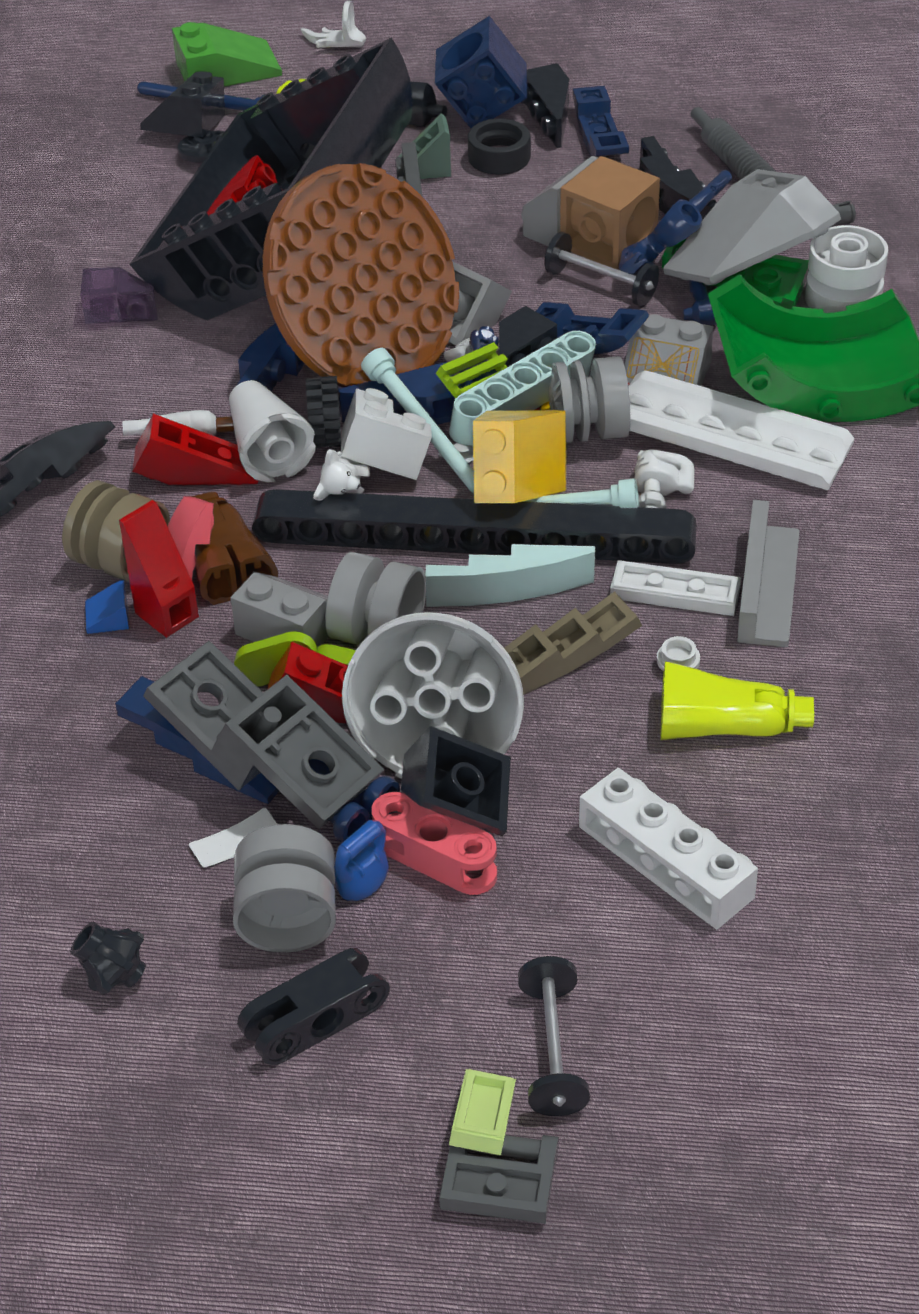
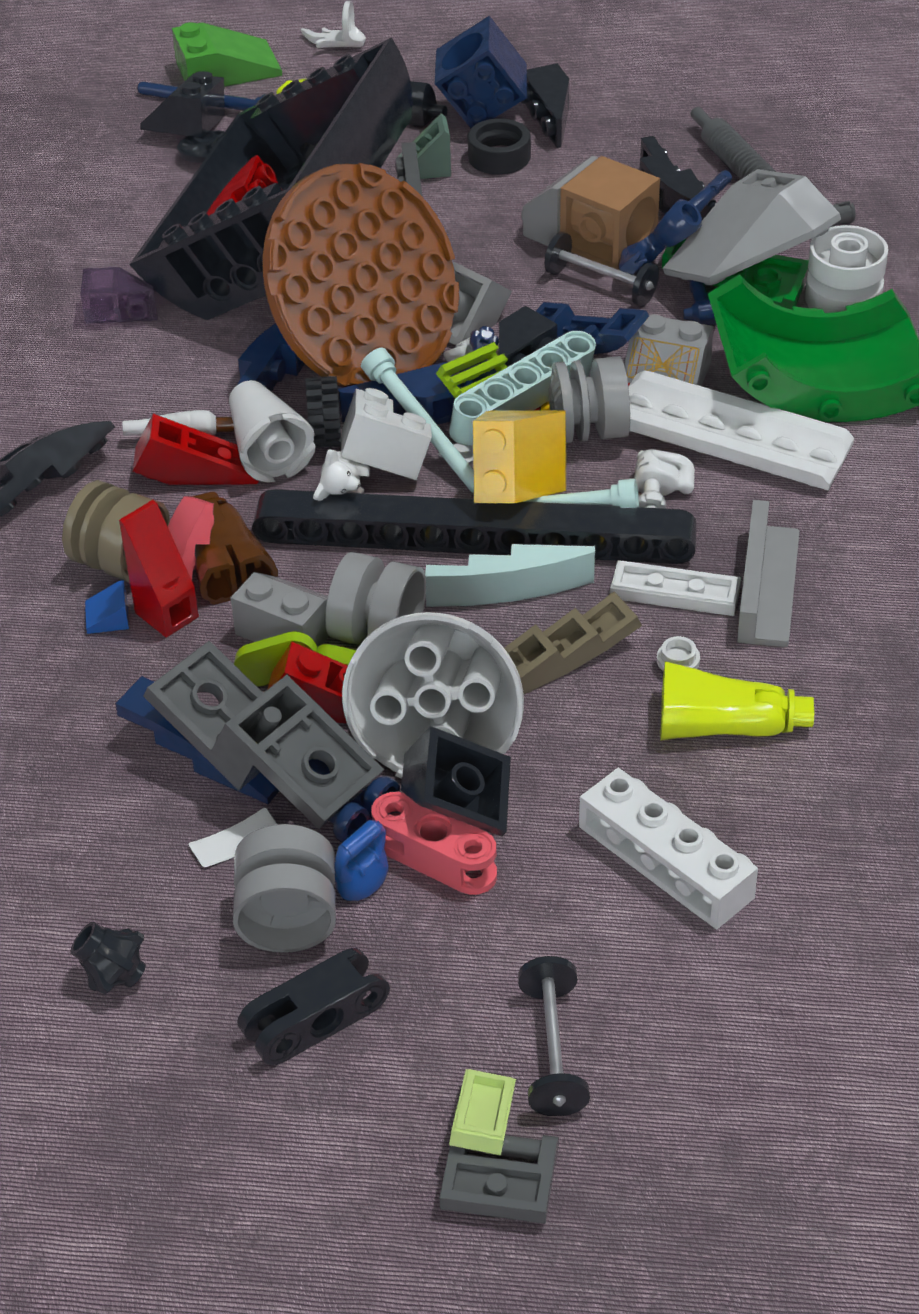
(597, 123): dark blue slope -> none

